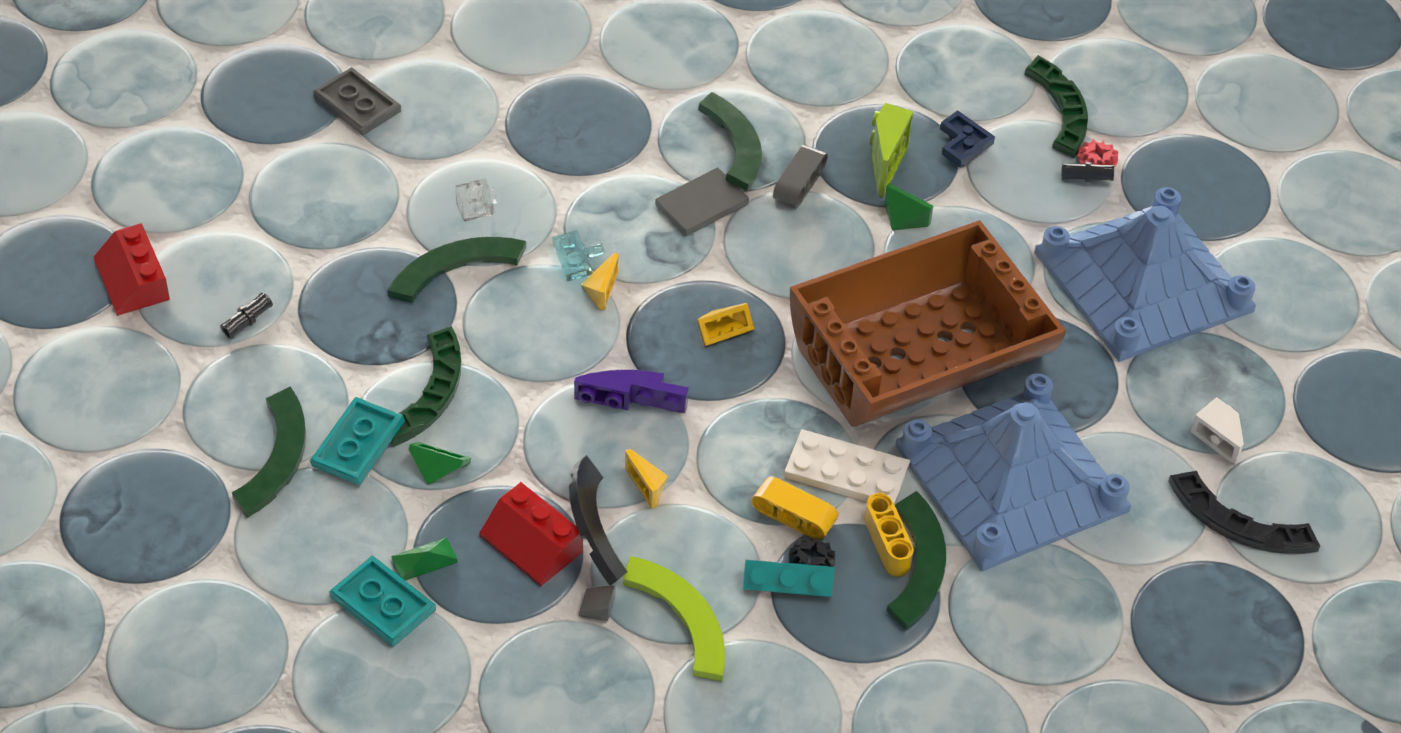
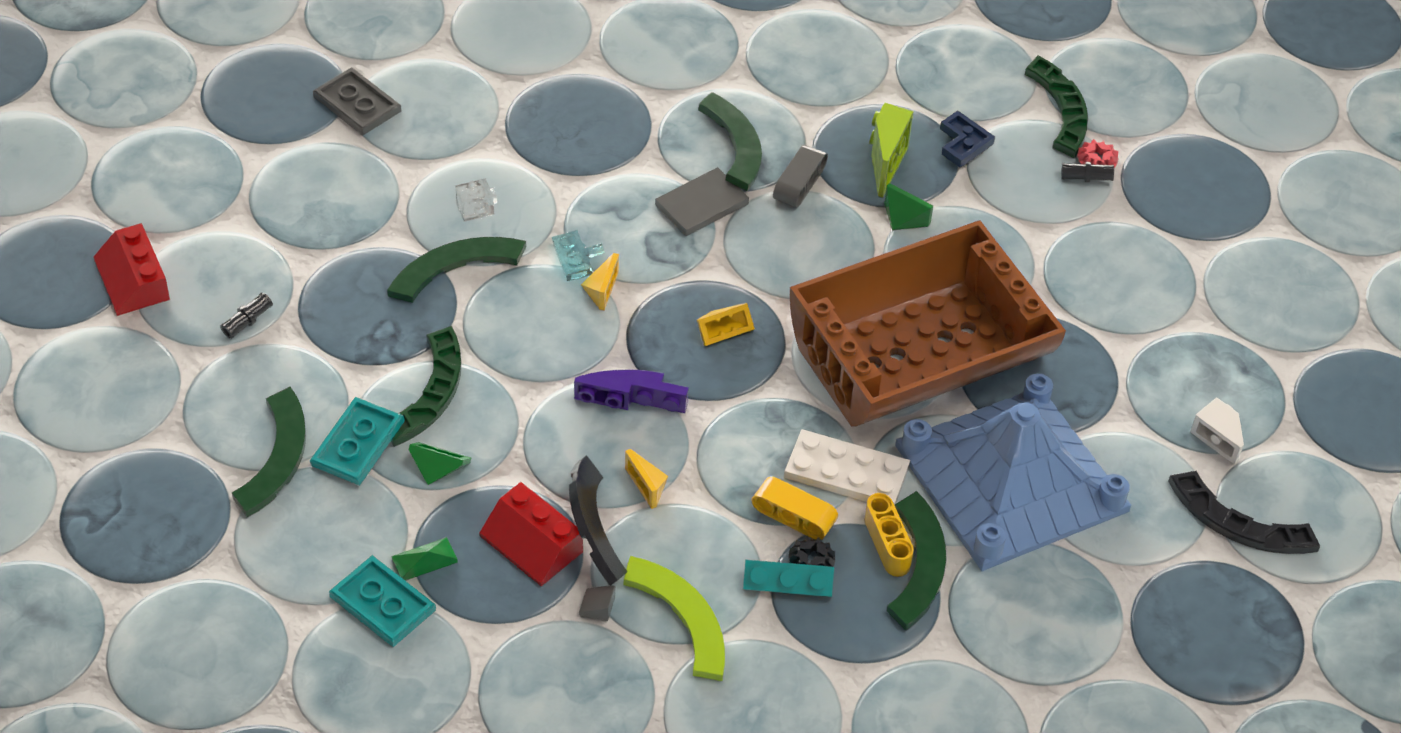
(1144, 278): medium blue piece -> none

